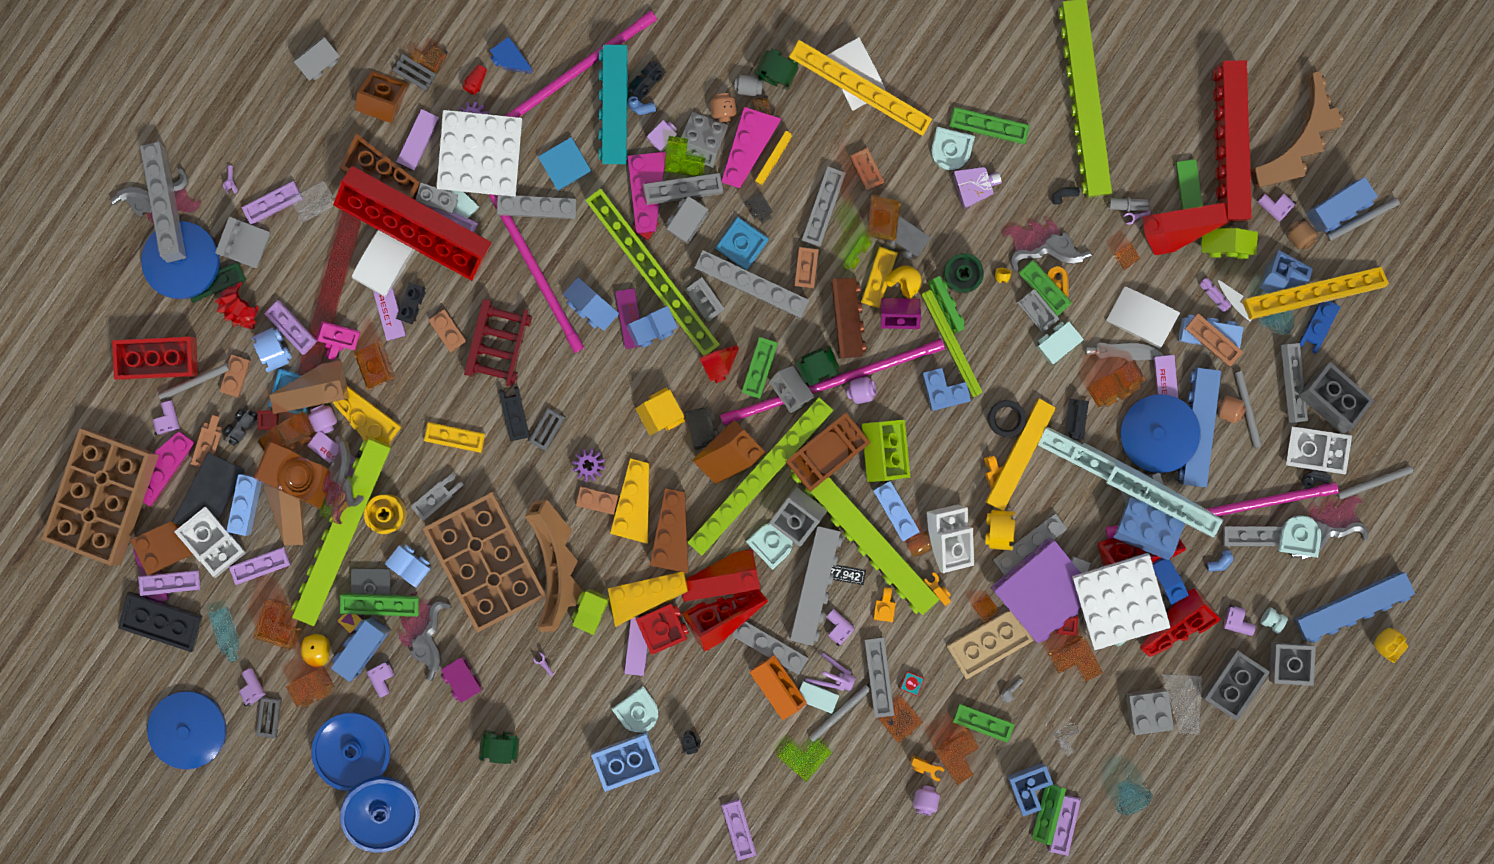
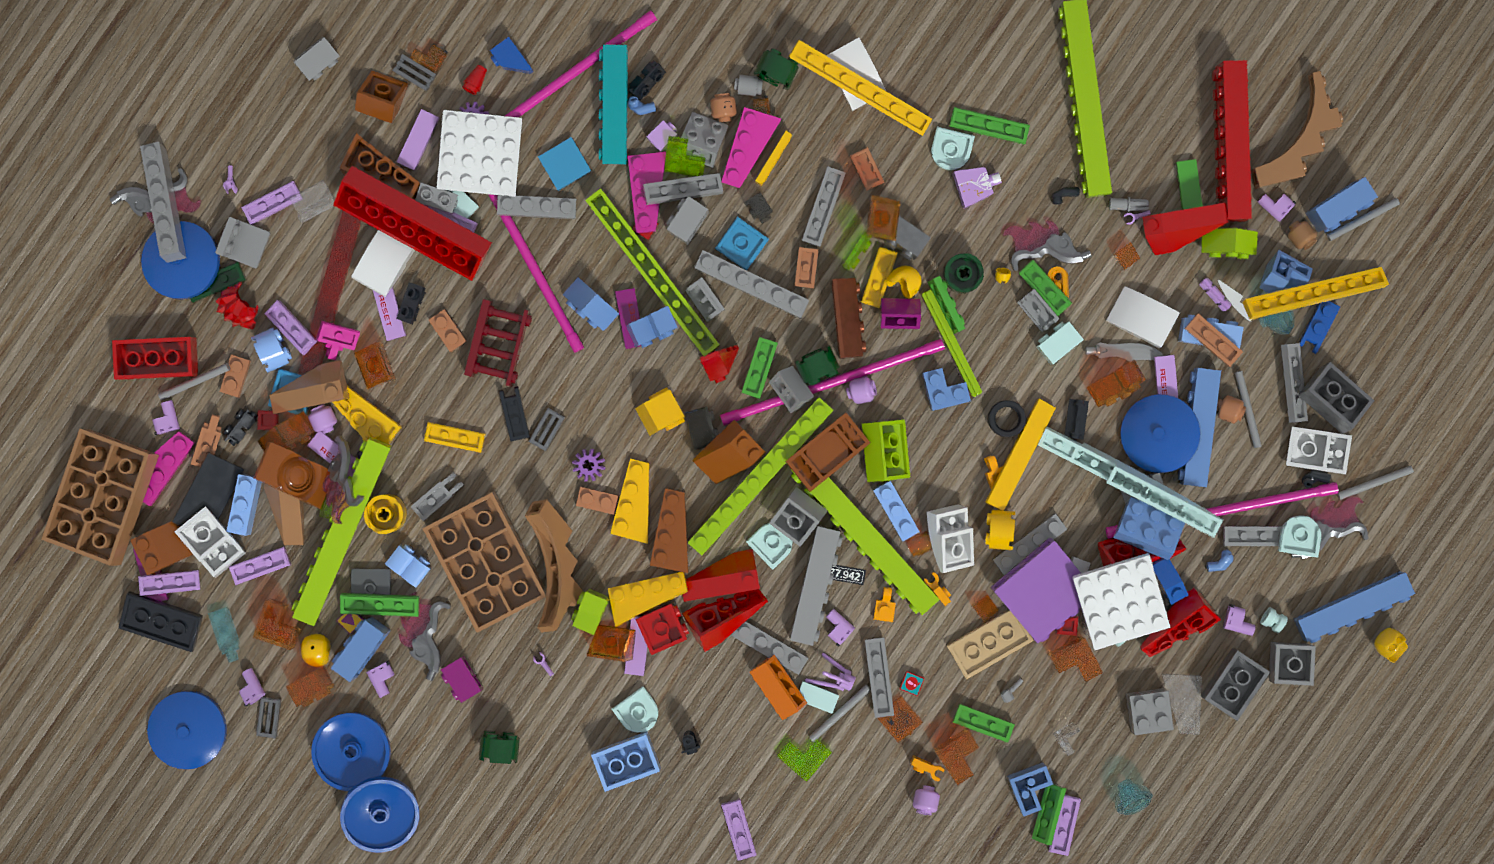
(612, 643): none -> clear orange slope

